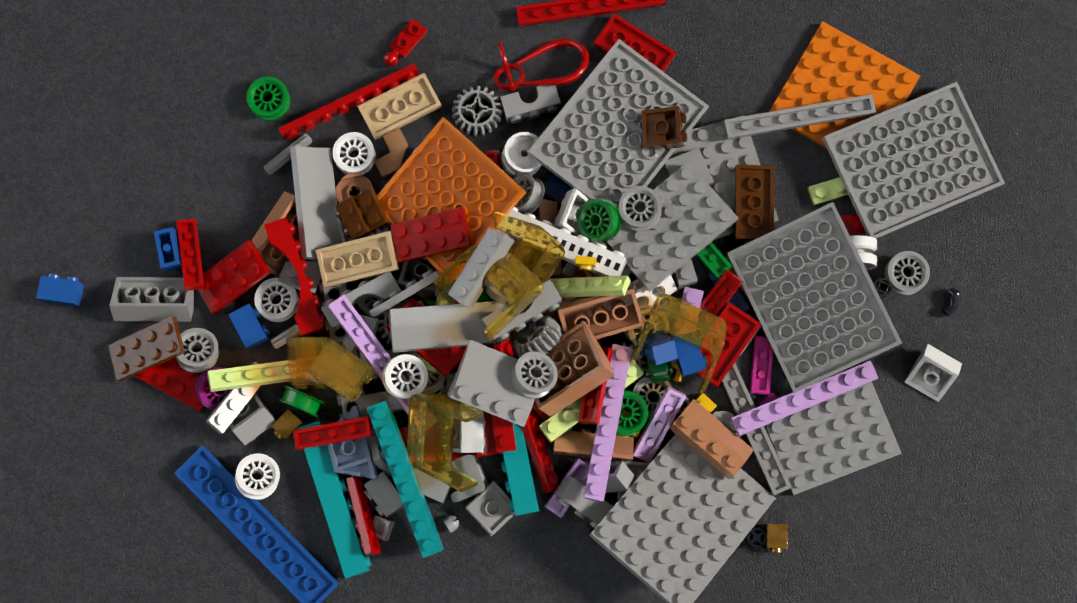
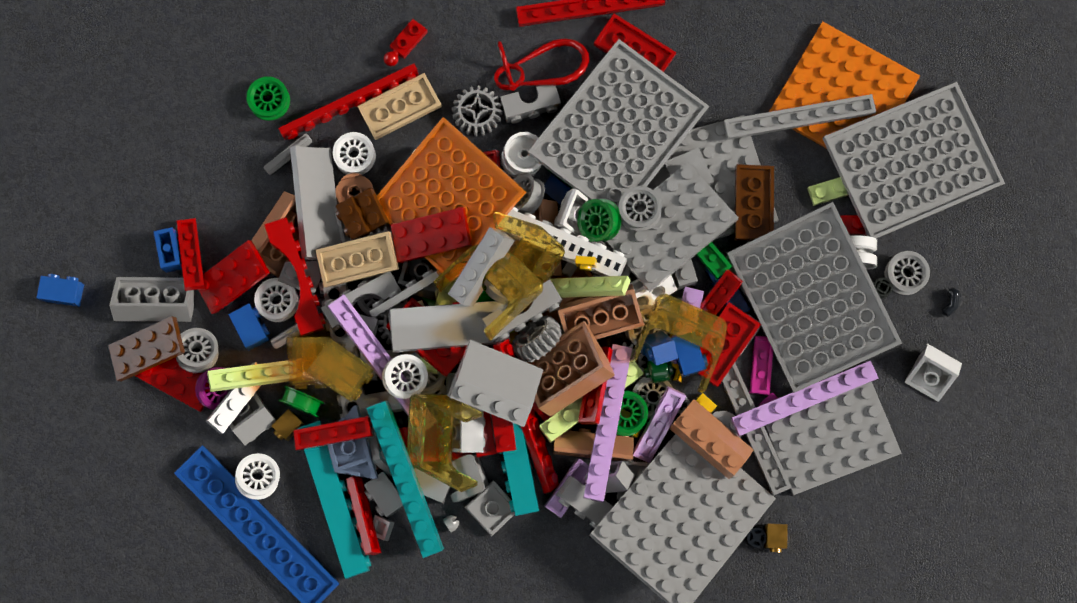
(392, 161): medium nougat tile -> none
(545, 371): light grey wheel -> none
(663, 128): reddish brown plate -> none

